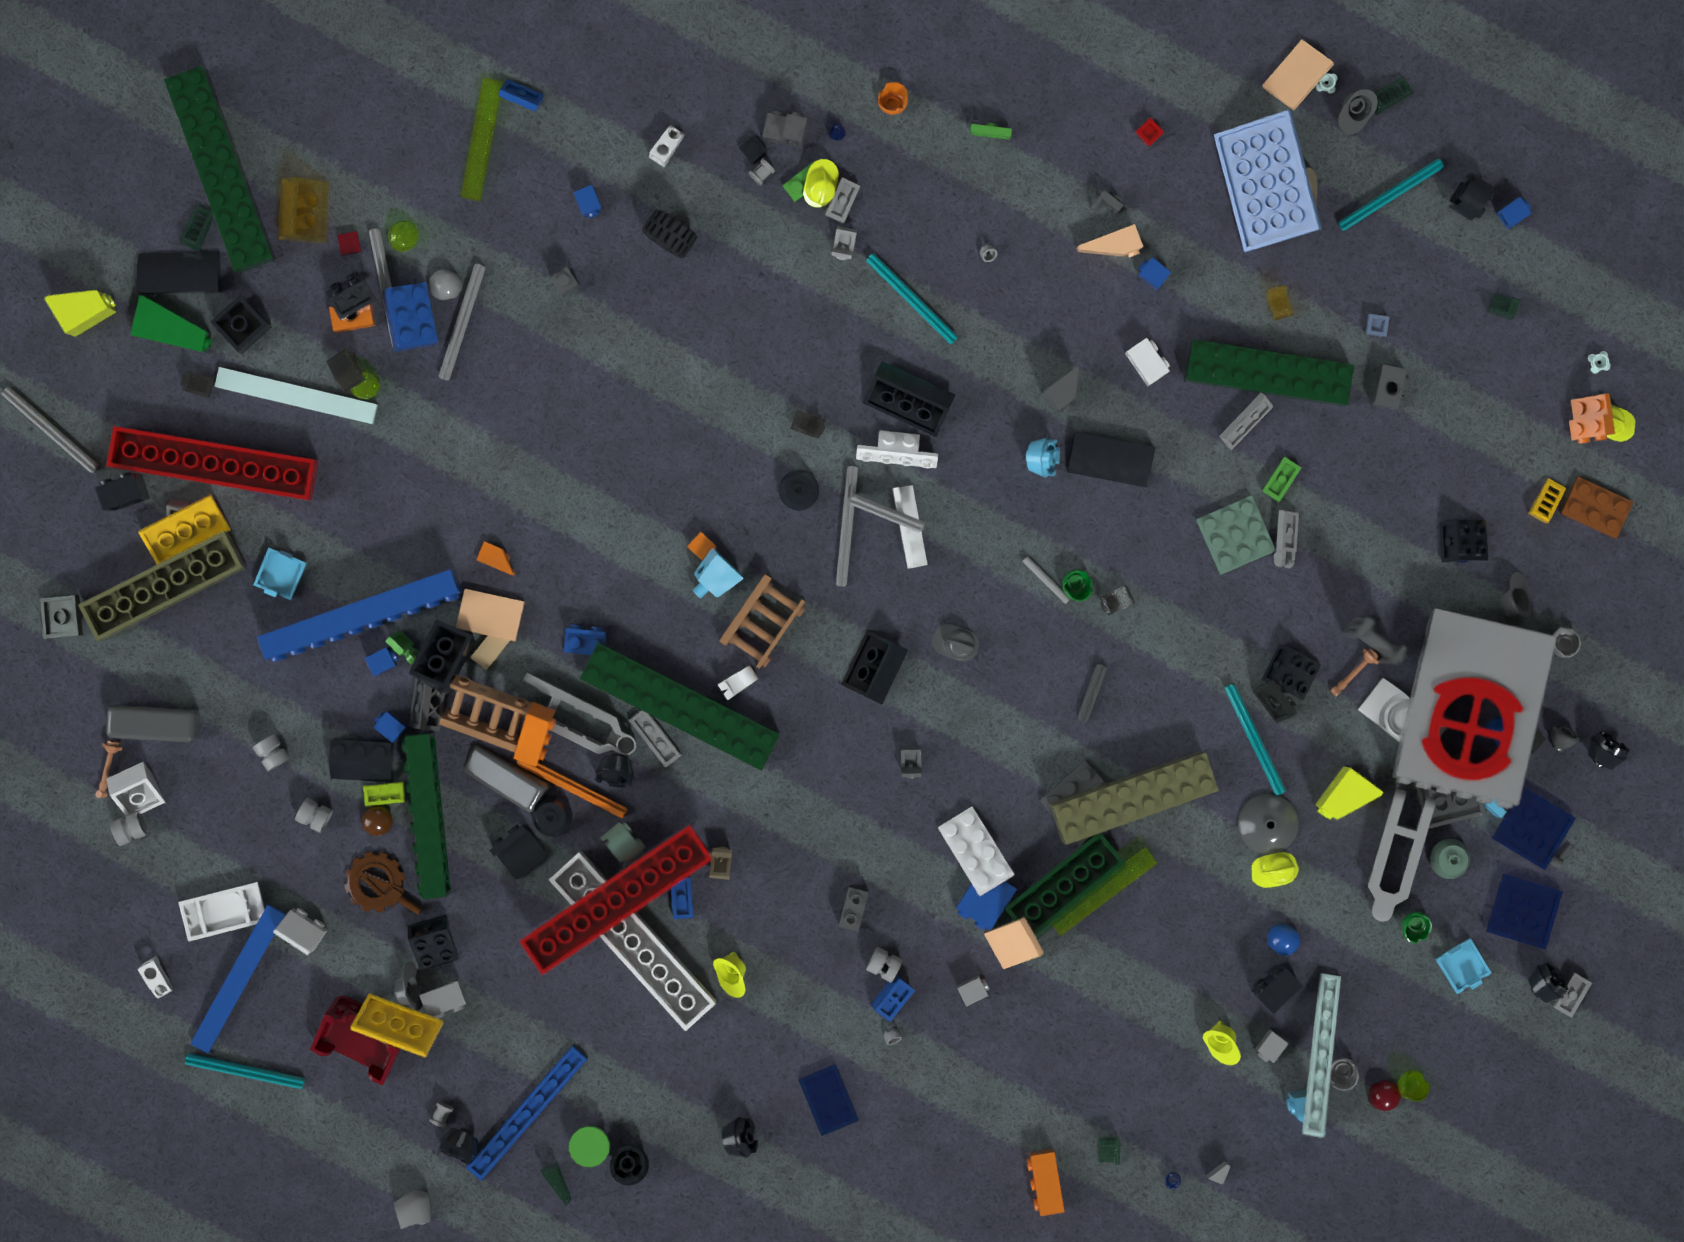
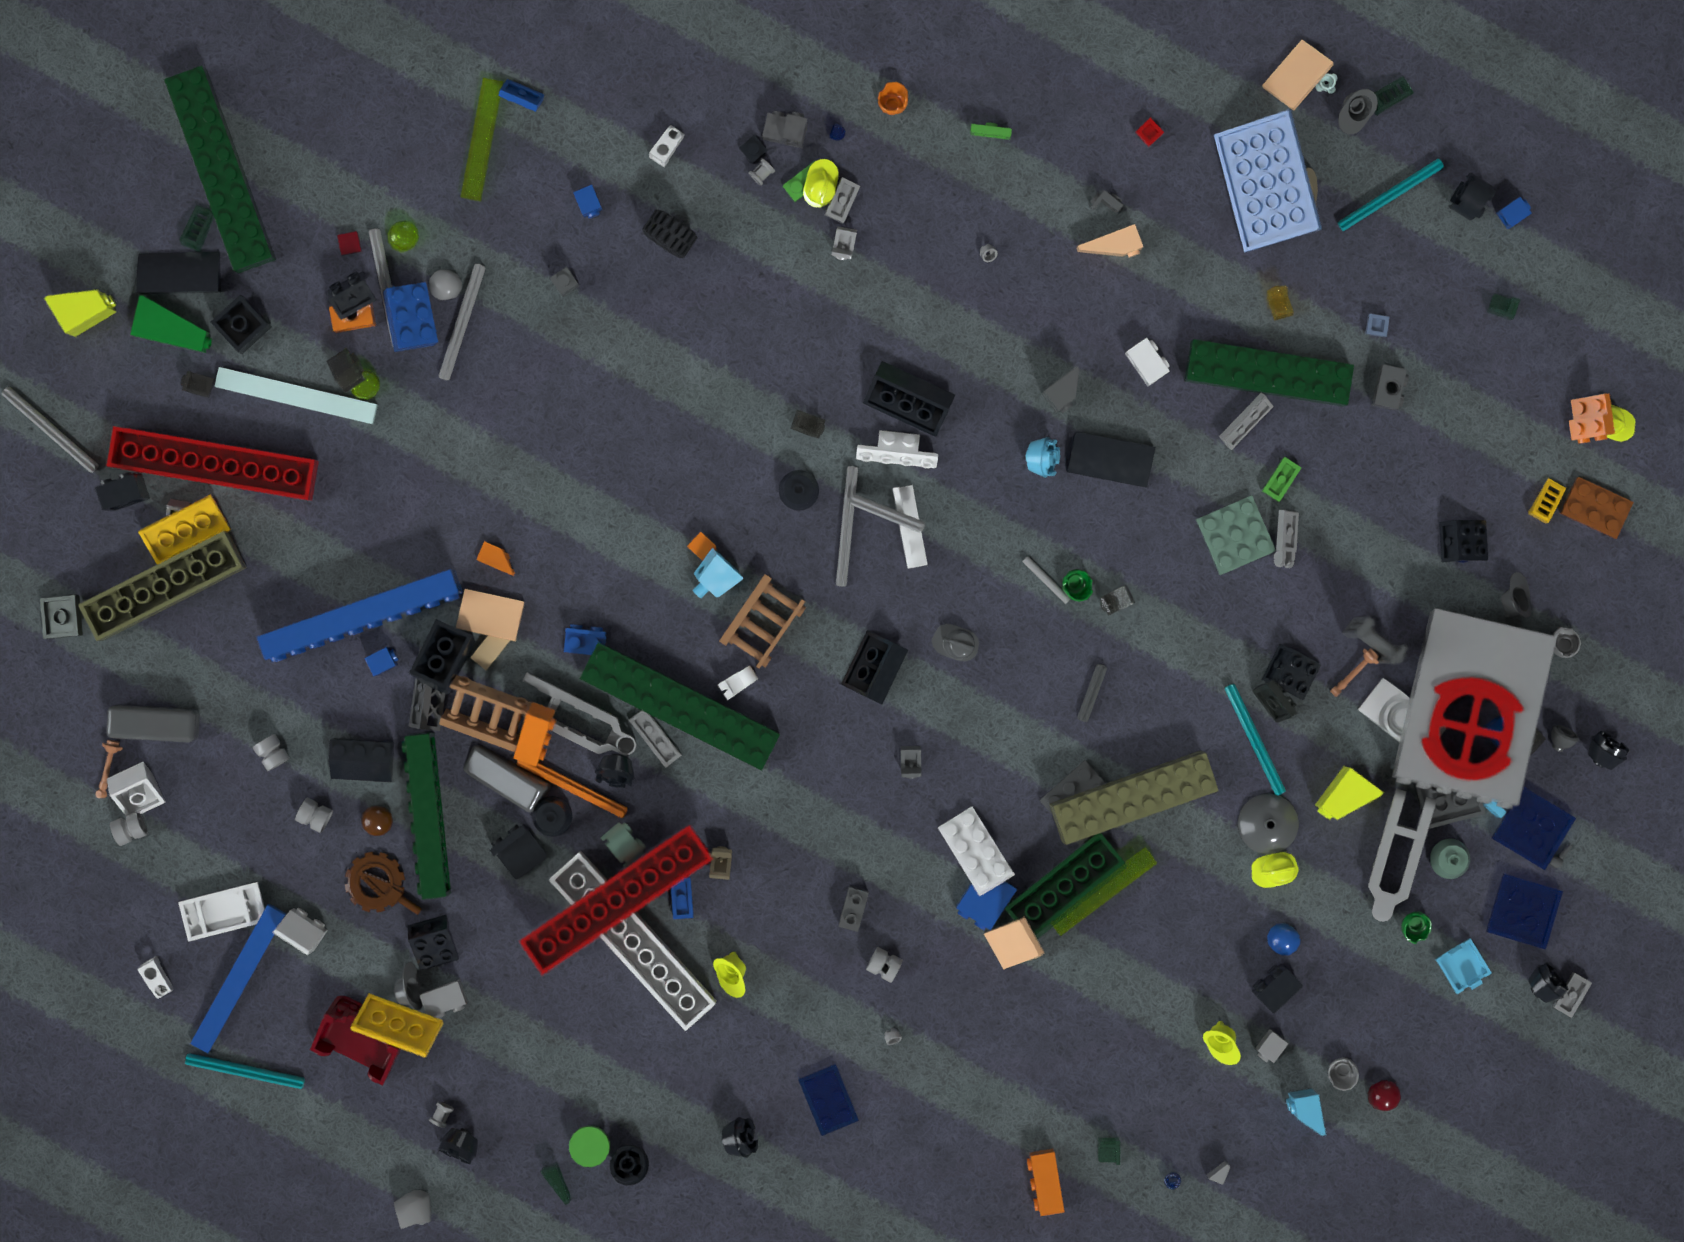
(280, 574): medium azure piece -> none
(303, 210): clear yellow slope -> none
(384, 793): lime plate -> none
(389, 726): blue brick -> none
(403, 645): bright green plate -> none
(527, 1112): blue tile -> none
(891, 278): teal axle -> none
(892, 998): blue hinge -> none
(973, 990): light grey brick -> none
(1153, 273): blue brick -> none
(1321, 1055): light aqua tile -> none
(1413, 1086): clear neon green hair -> none
(1603, 357): light aqua plate -> none

